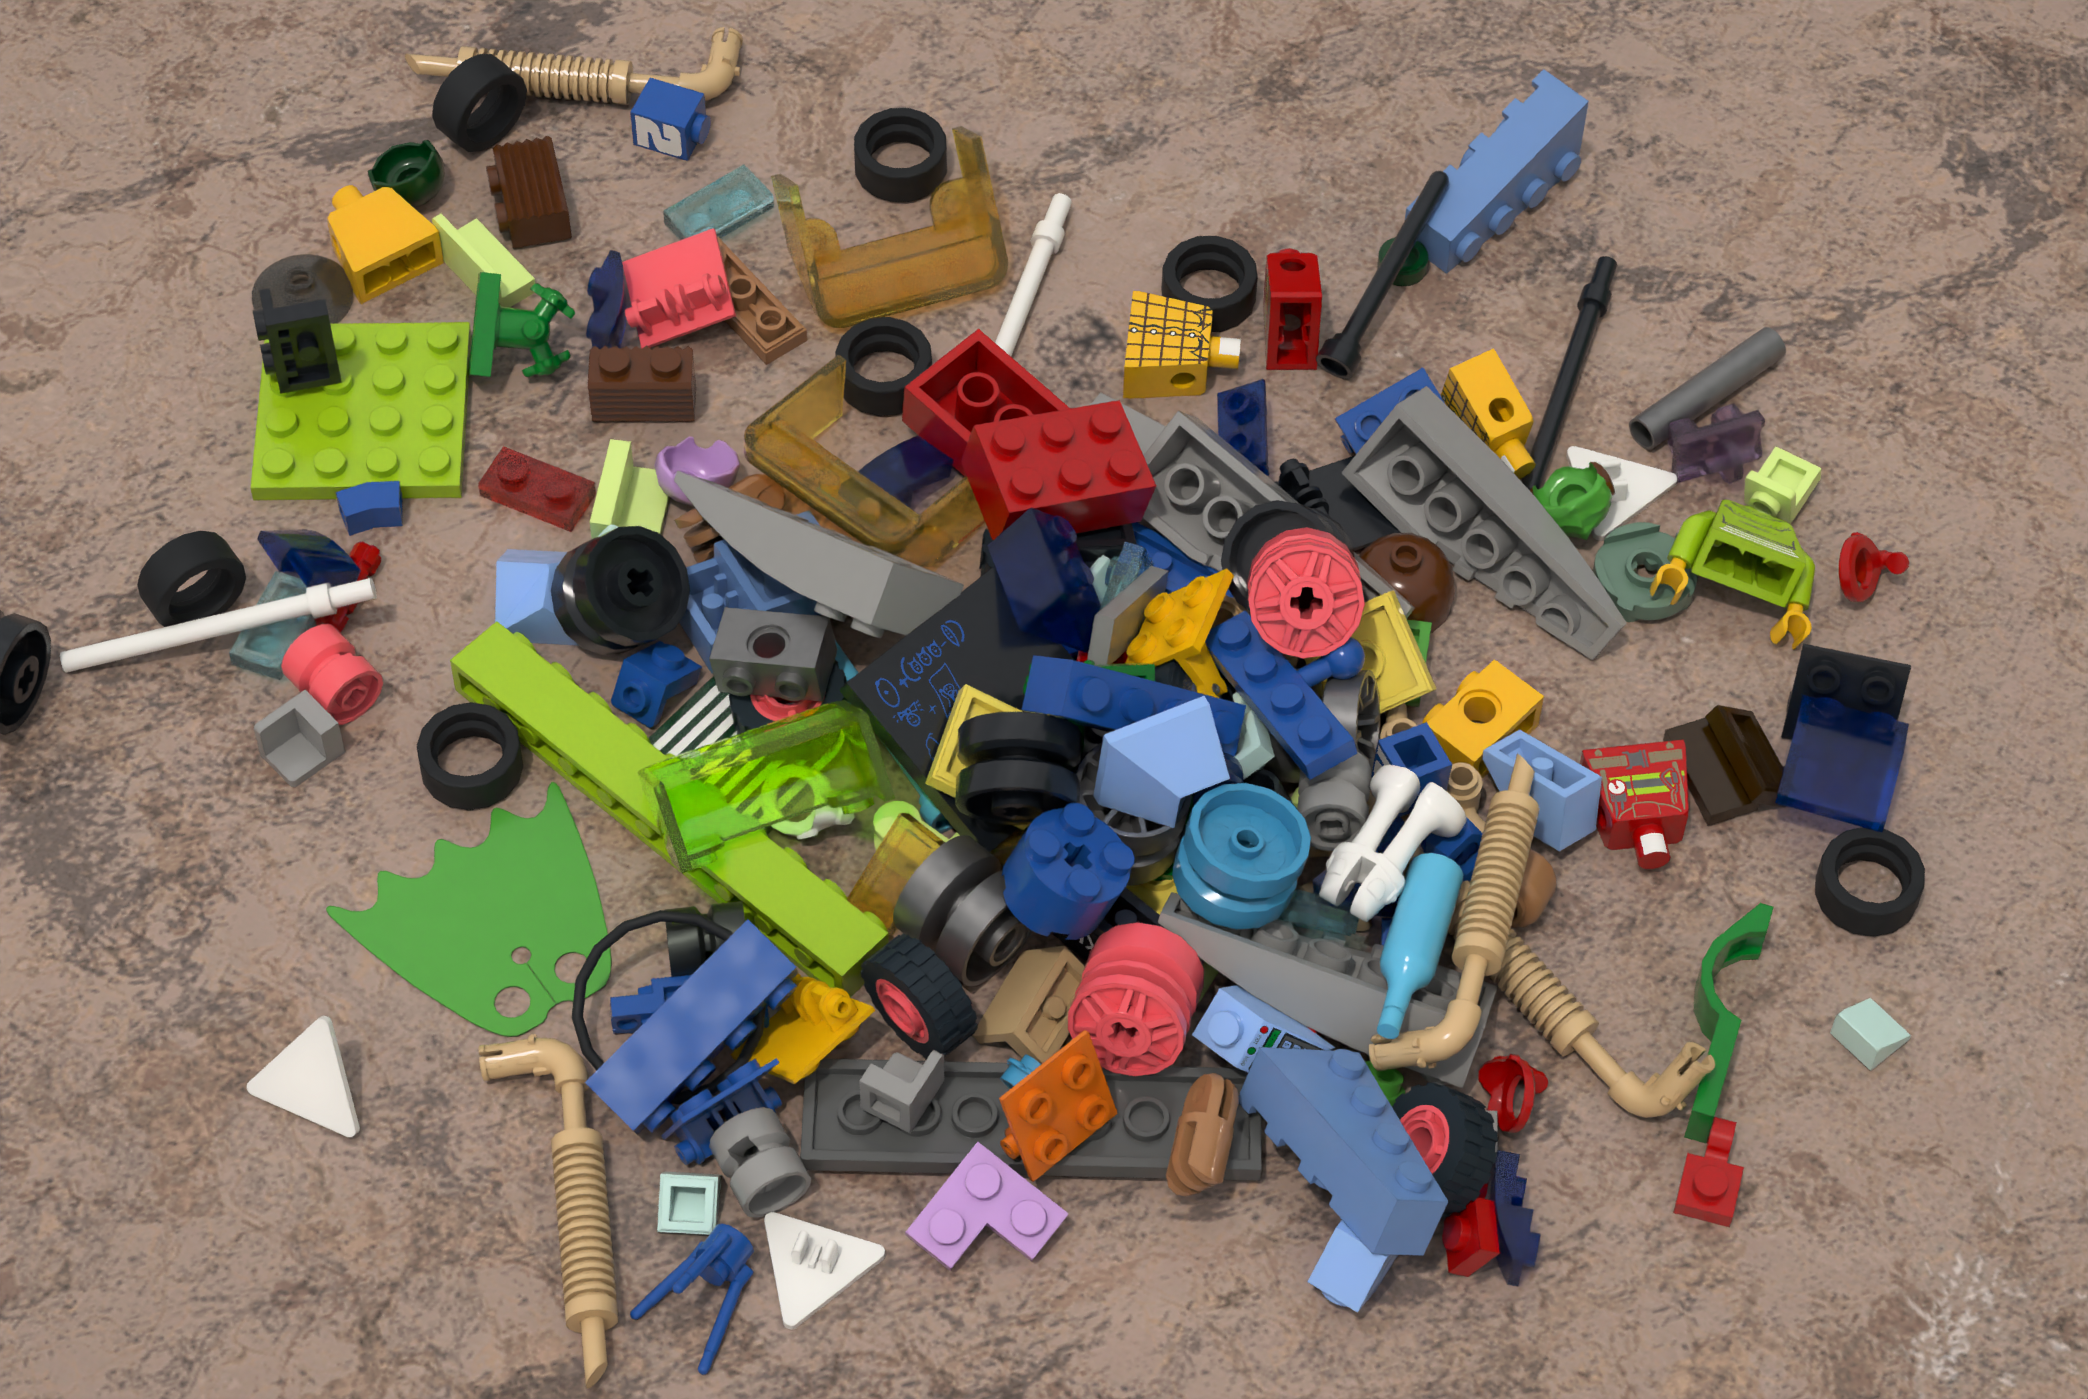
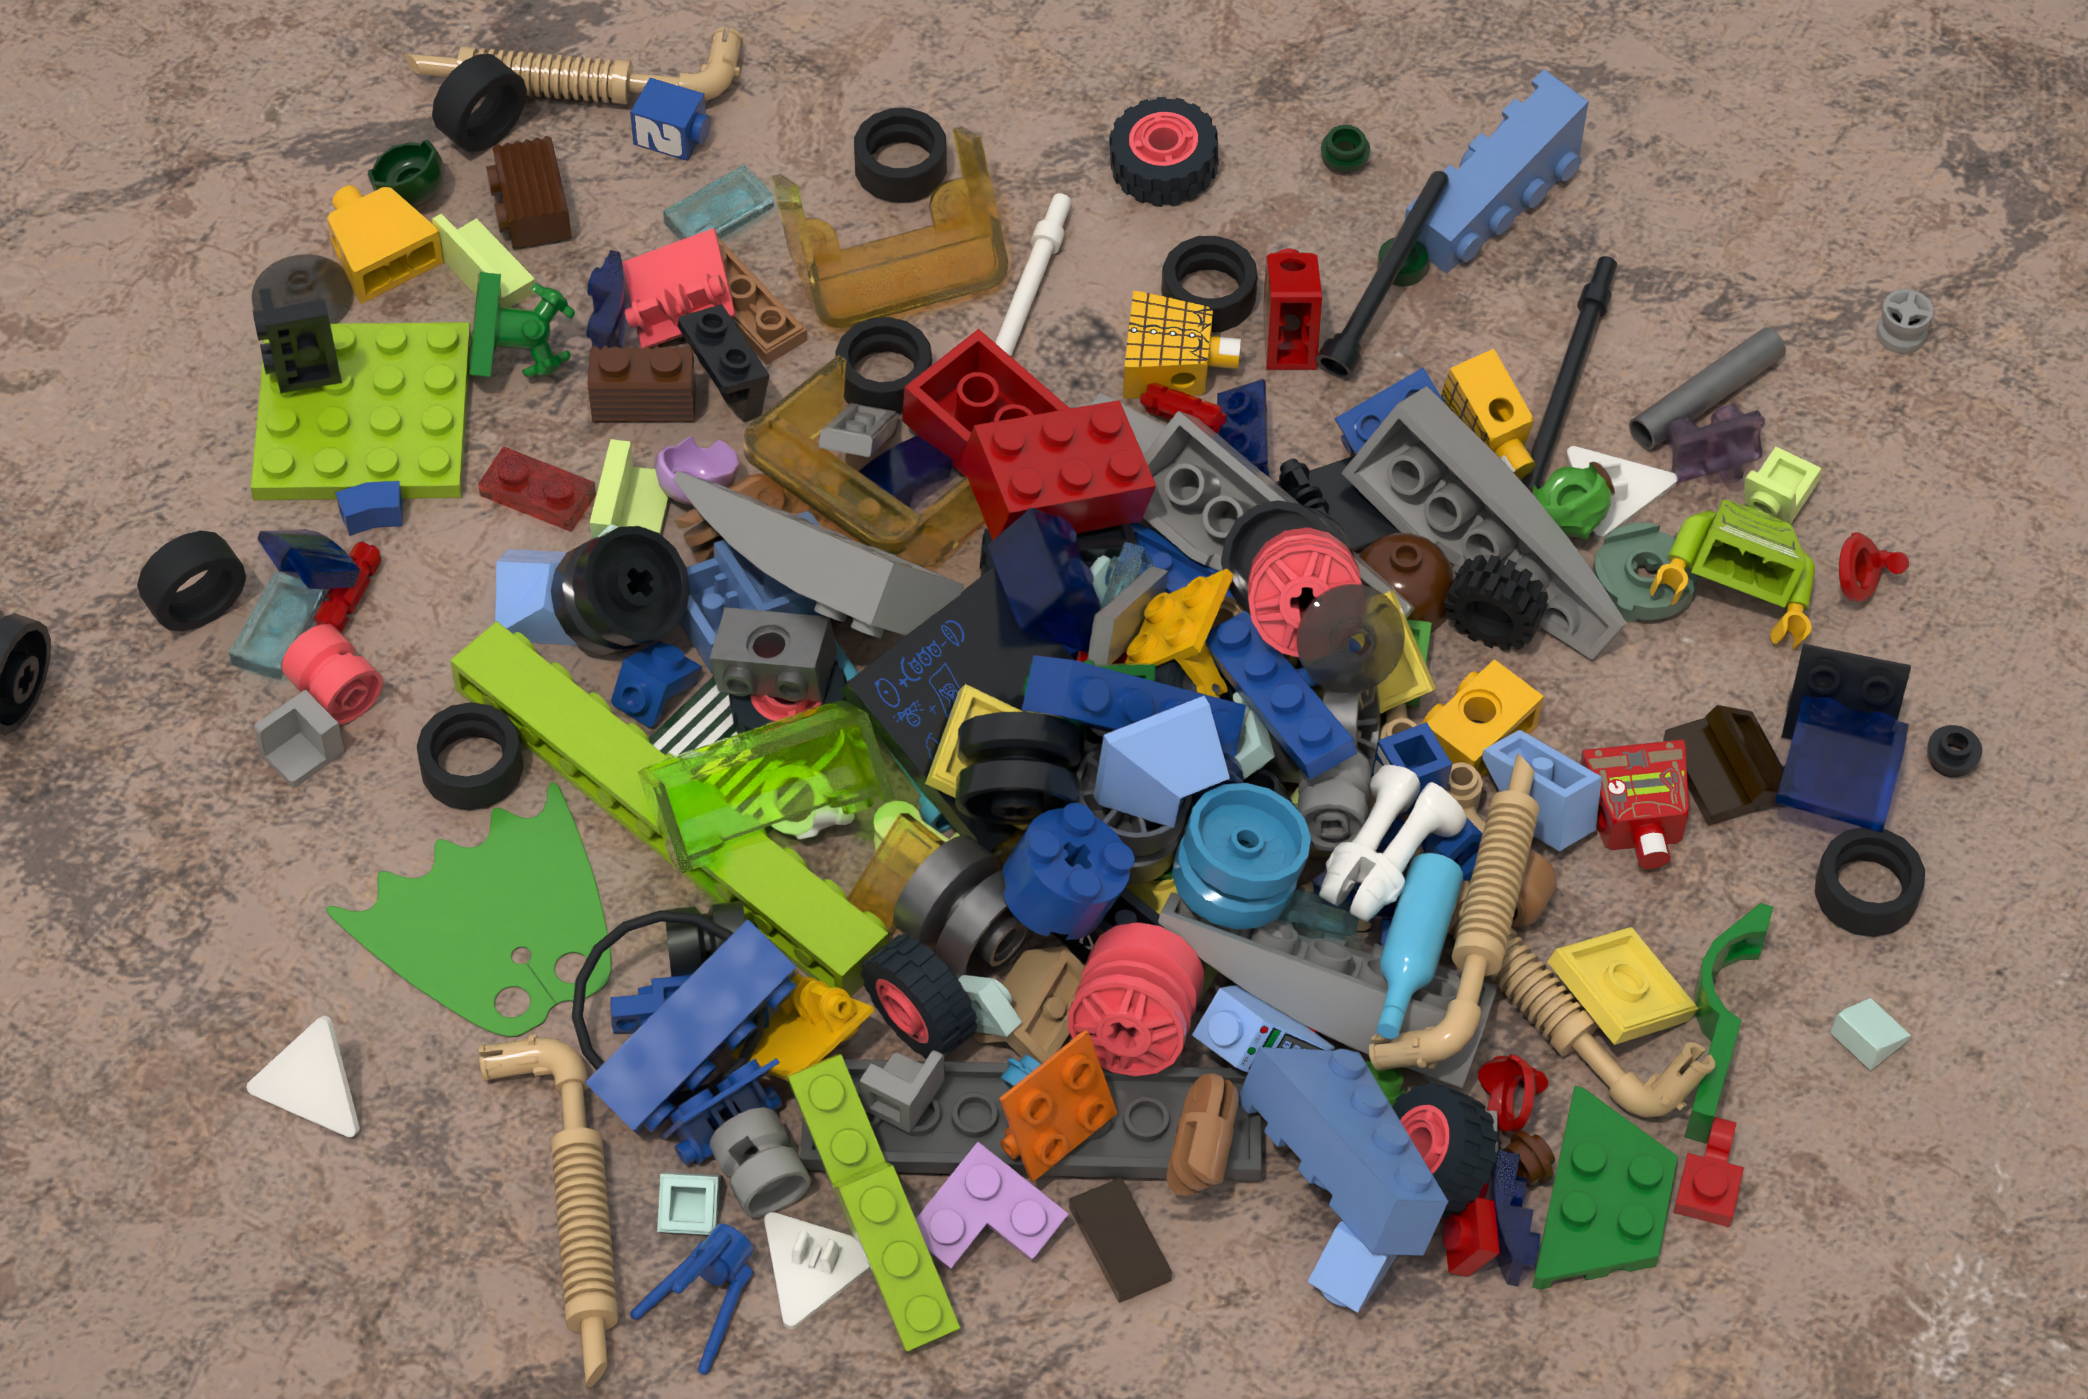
(318, 600): white bar -> none
(727, 359): none -> black bracket
(859, 430): none -> light grey tile
(873, 1202): none -> lime bracket
(991, 1004): none -> light aqua plate
(1120, 1239): none -> dark brown tile
(1164, 151): none -> black wheel
(1167, 402): none -> red axle
(1330, 625): none -> clear smoke dish
(1345, 148): none -> dark green plate
(1496, 602): none -> black tyre
(1534, 1158): none -> reddish brown plate
(1605, 1196): none -> green wing
(1622, 985): none -> light yellow tile
(1915, 315): none -> light grey wheel
(1949, 761): none -> black plate

